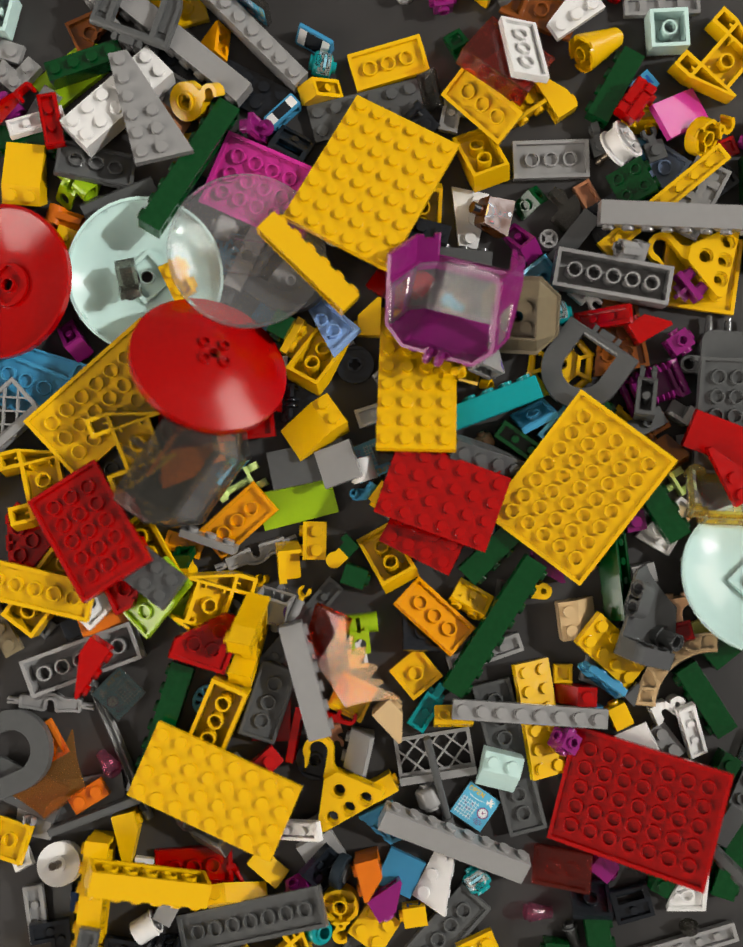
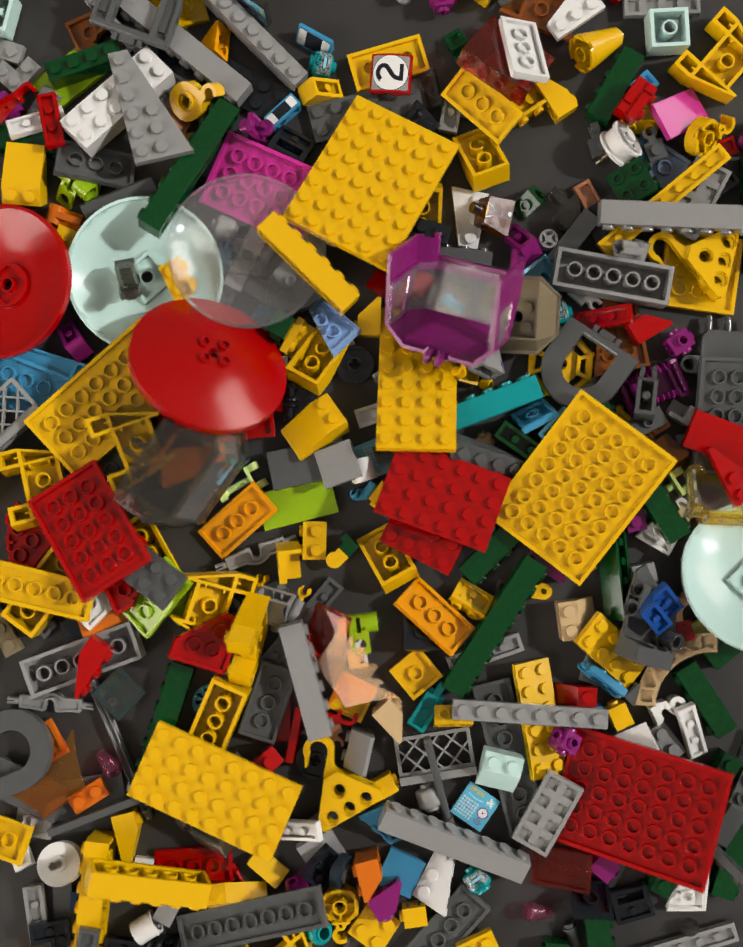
(173, 540): light orange plate -> none
(184, 558): dark green leg -> none
(209, 539): light grey plate -> none
(355, 576): dark green brick -> none
(391, 74): none -> slope
(547, 813): none -> light grey plate
(550, 159): light grey plate -> none
(562, 672): yellow tile -> none
(660, 607): none -> blue slope
(686, 289): magenta hips -> none

